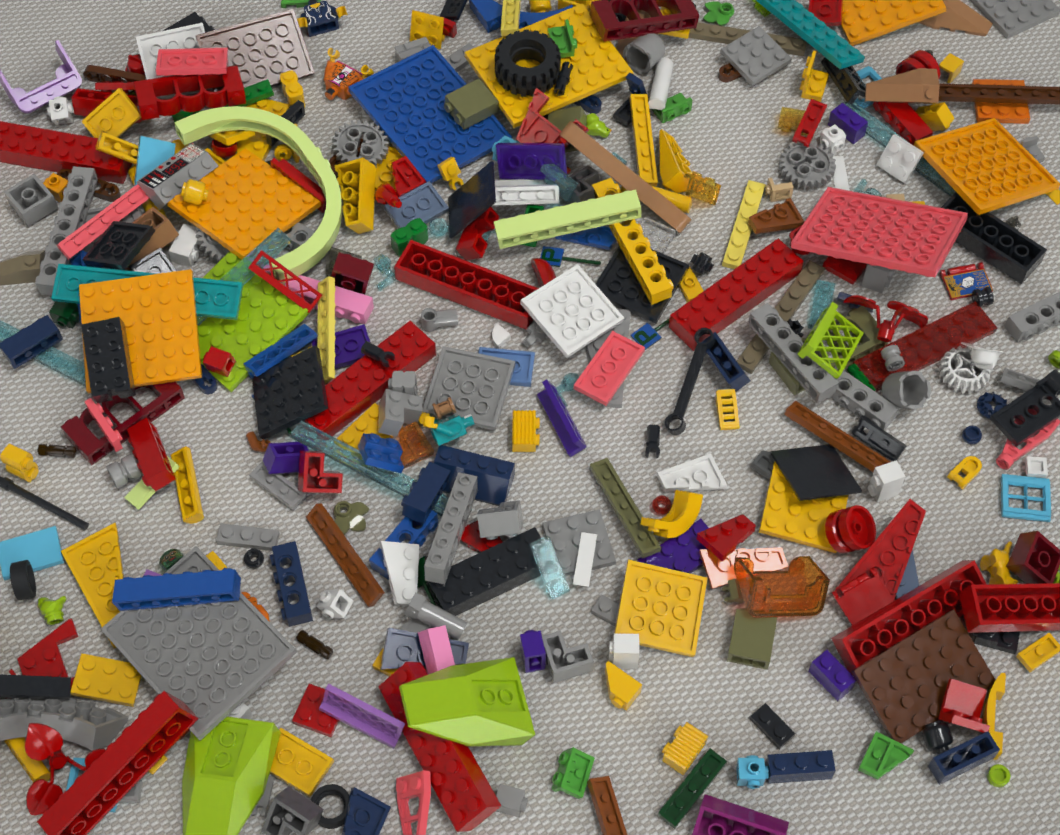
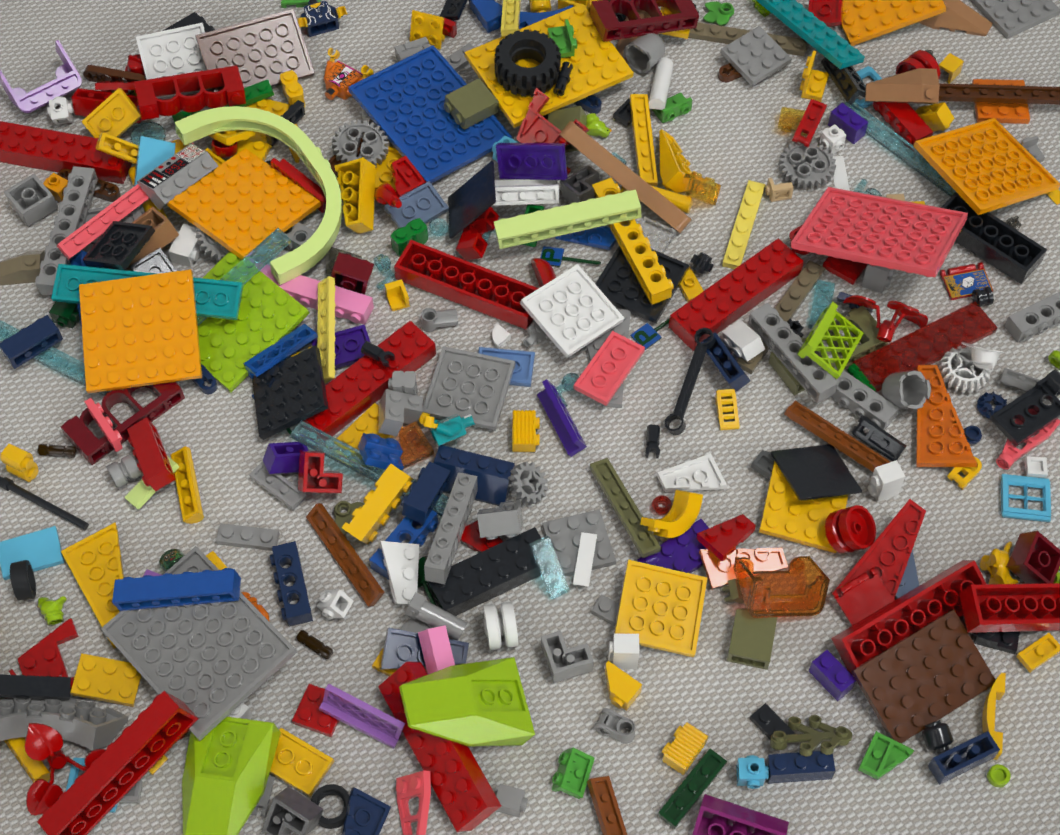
(108, 359): black piece -> none
(148, 129): none -> clear light blue dish
(192, 61): coral plate -> none
(194, 192): yellow head -> none
(219, 361): red brick -> none
(251, 554): black plate -> none
(255, 444): dark orange arm -> none
(280, 286): red fence -> none
(282, 148): yellow plate -> none
(378, 505): none -> yellow wedge
(397, 295): none -> yellow panel
(444, 408): medium nougat bush -> none
(449, 172): yellow plate -> none
(498, 626): none -> white wheel
(528, 483): none -> light grey gear
(532, 651): dark purple brick -> none
(556, 176): clear light blue panel -> none
(611, 725): none -> light grey piece
(635, 84): dark blue plate -> none
(743, 340): none -> white brick
(780, 217): dark orange wing -> none
(837, 736): none -> olive plant
(892, 356): light grey wheel -> none
(900, 158): white plate -> none
(939, 430): none -> orange wing
(963, 705): bracket -> none

